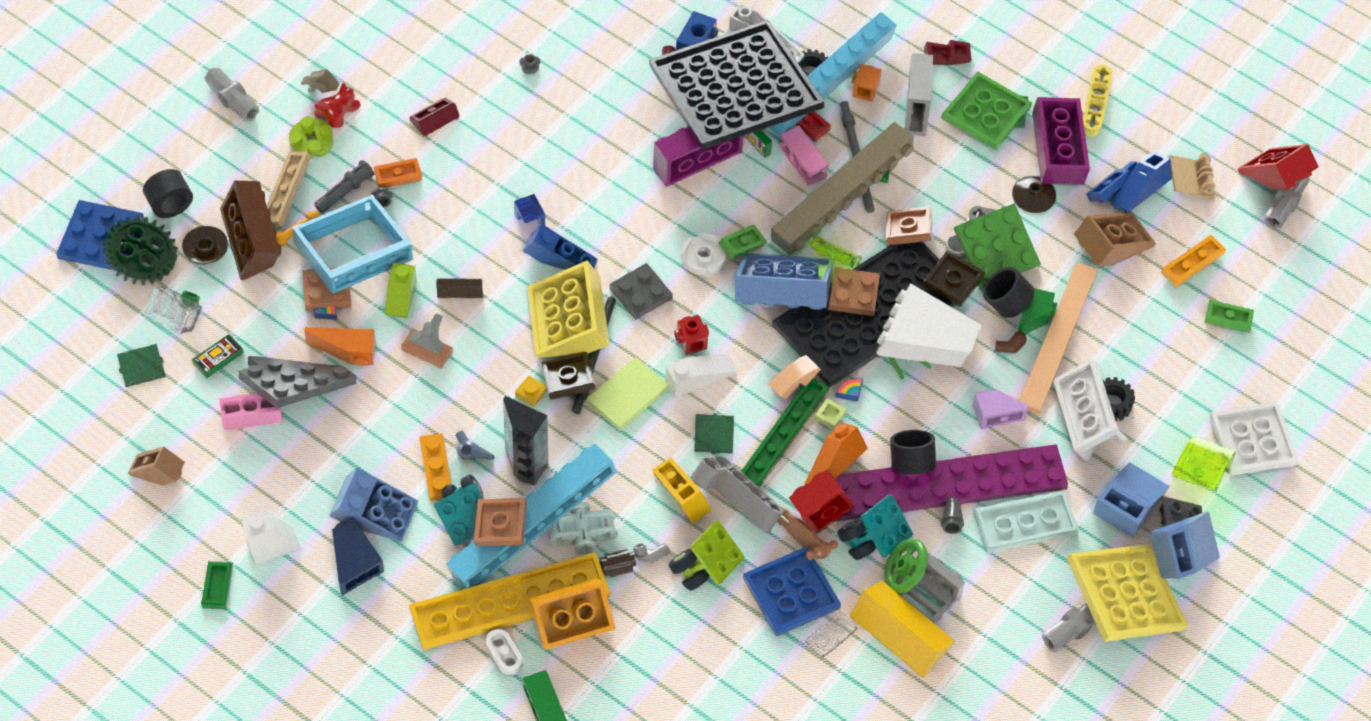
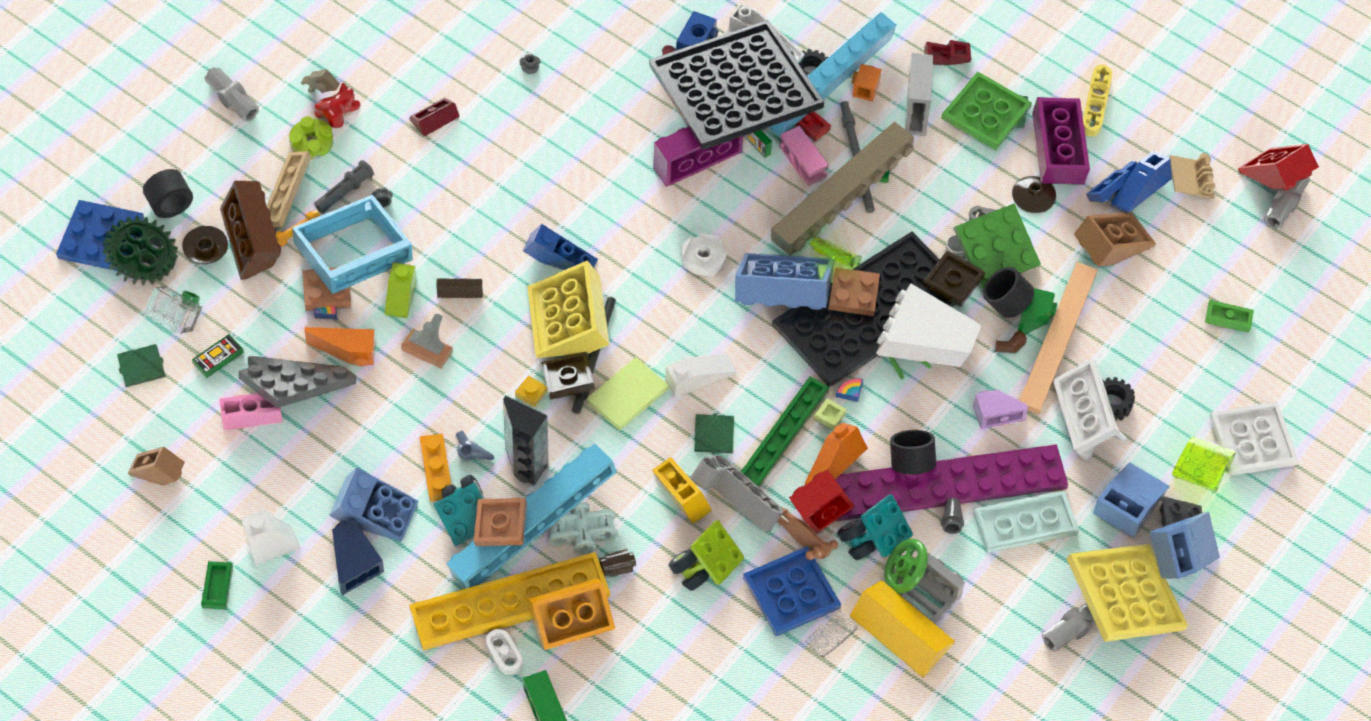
(398, 173): orange plate -> none
(529, 209): clear blue panel -> none
(641, 291): dark grey plate -> none
(649, 555): light grey arm -> none
(692, 334): red brick -> none
(742, 242): bright green plate -> none
(798, 372): light nougat slope -> none
(908, 226): nougat tile -> none
(1193, 261): light orange plate -> none

